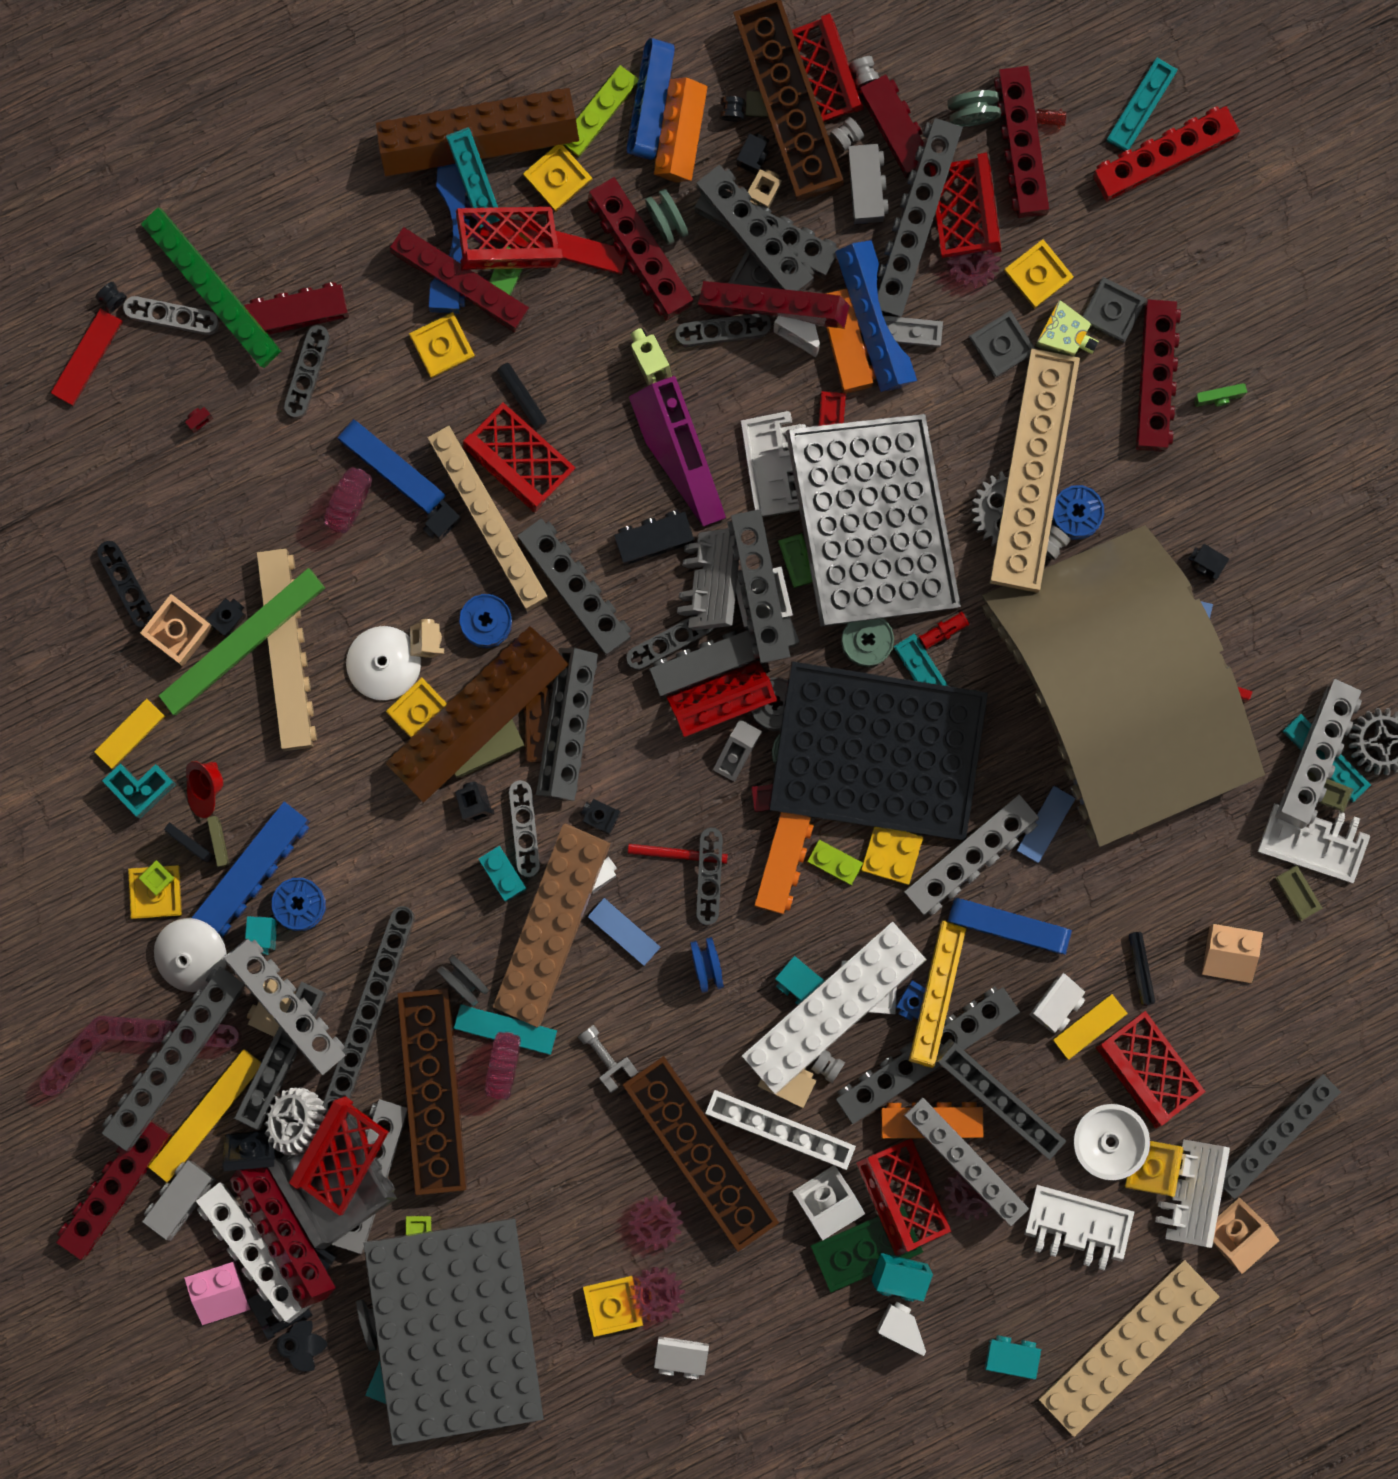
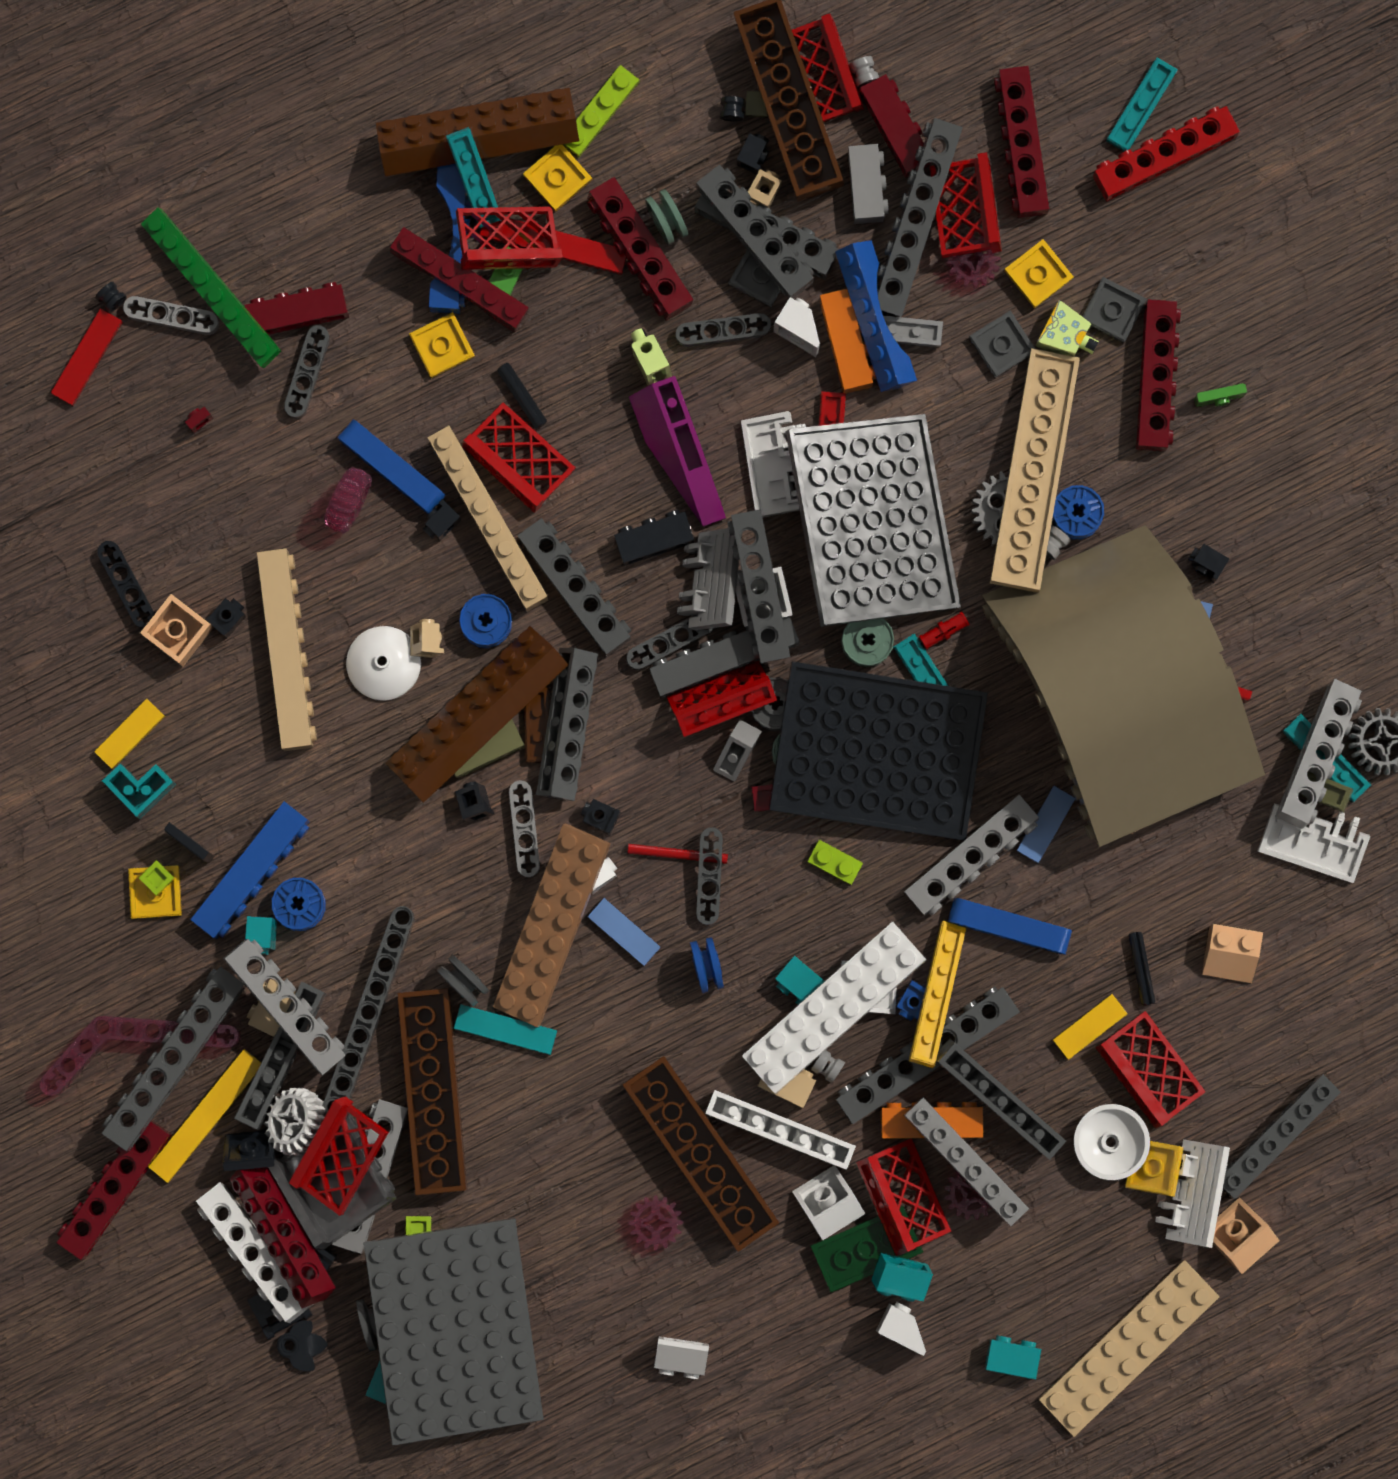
(178, 1199): light grey brick -> none
(195, 942): white dish -> none
(203, 784): red piece -> none
(217, 1293): bright pink slope -> none
(218, 842): olive tile -> none
(242, 641): bright green tile -> none
(416, 707): yellow tile -> none
(502, 874): teal brick -> none
(502, 1065): clear pink gear -> none
(590, 1037): light grey bar -> none
(611, 1307): yellow plate -> none
(649, 1302): clear pink gear -> none
(650, 99): blue beam -> none
(680, 130): orange brick -> none
(782, 863): orange brick -> none
(796, 560): bright green plate -> none
(811, 307): dark red arch -> none
(847, 134): light grey wheel -> none
(892, 854): yellow plate -> none
(974, 108): sand green wheel -> none
(1051, 117): clear red pin -> none
(1057, 1003): white slope -> none
(1080, 1222): white hinge -> none
(1298, 893): olive tile -> none

